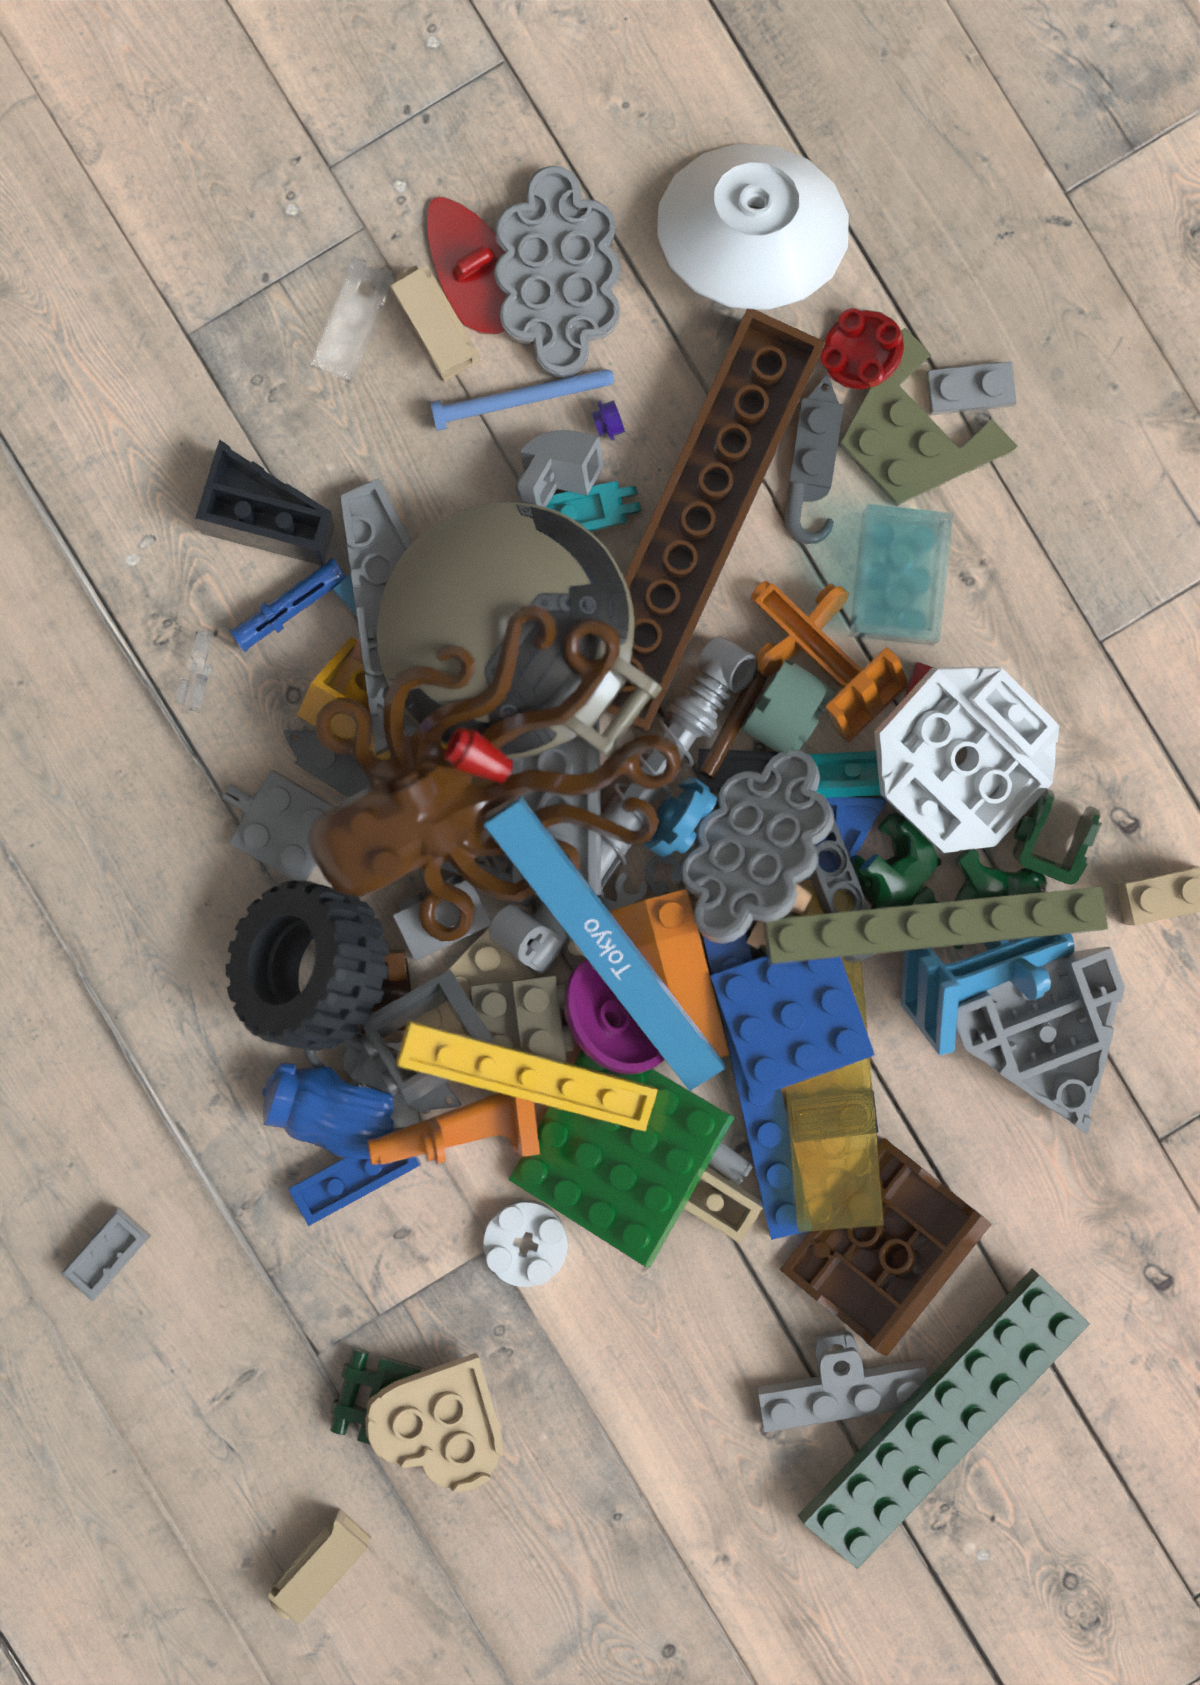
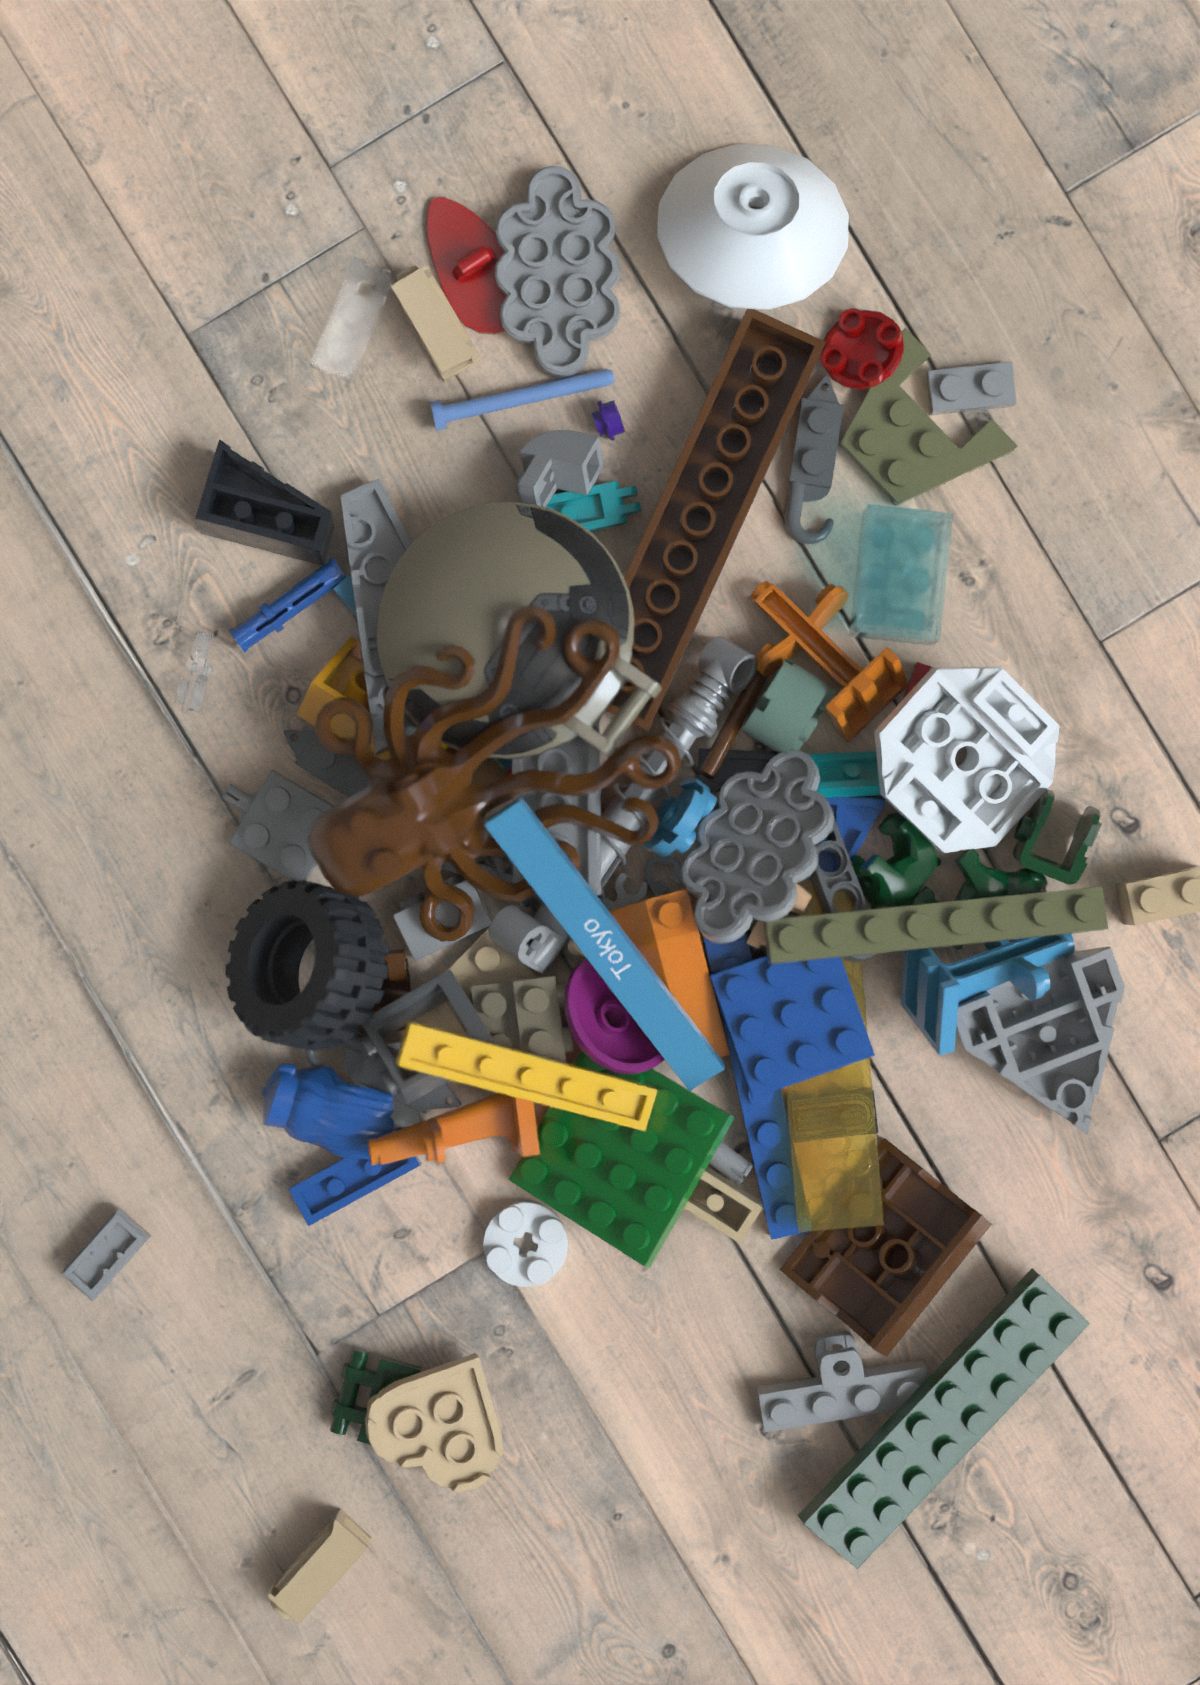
(477, 756): red cone -> none

